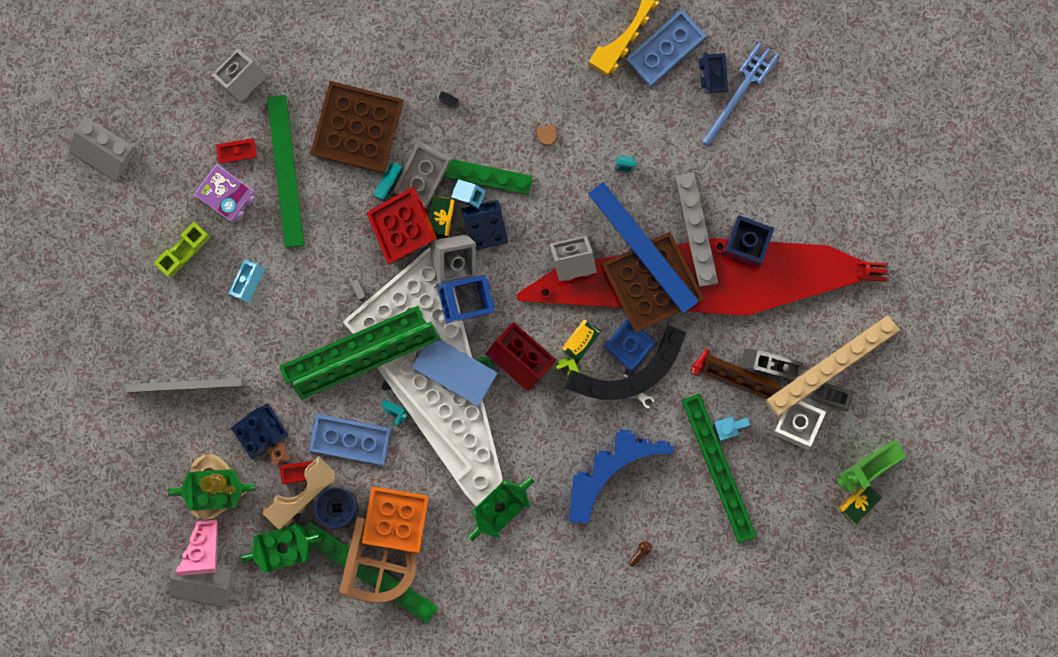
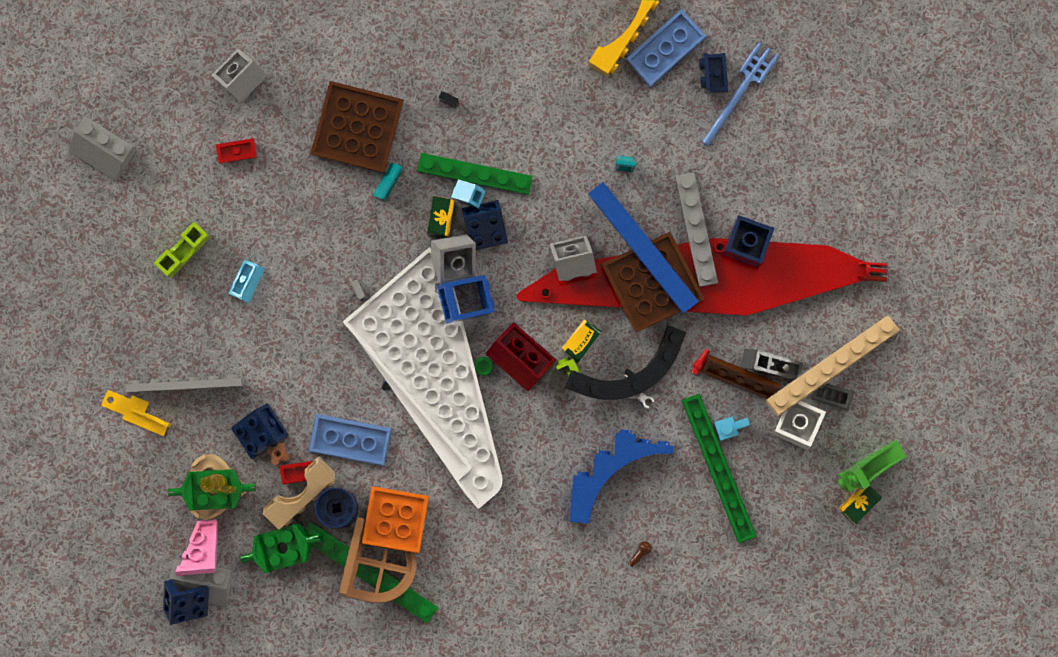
(134, 412): none -> yellow piece
(186, 604): none -> dark blue bracket
(225, 194): brick -> none
(285, 171): green tile -> none
(352, 344): green plate -> none
(366, 360): green plate -> none
(391, 409): teal bracket -> none
(401, 225): red plate -> none
(424, 171): light grey tile -> none
(455, 371): medium blue tile -> none
(492, 521): green plate -> none
(546, 134): medium nougat tile -> none
(628, 346): blue tile -> none

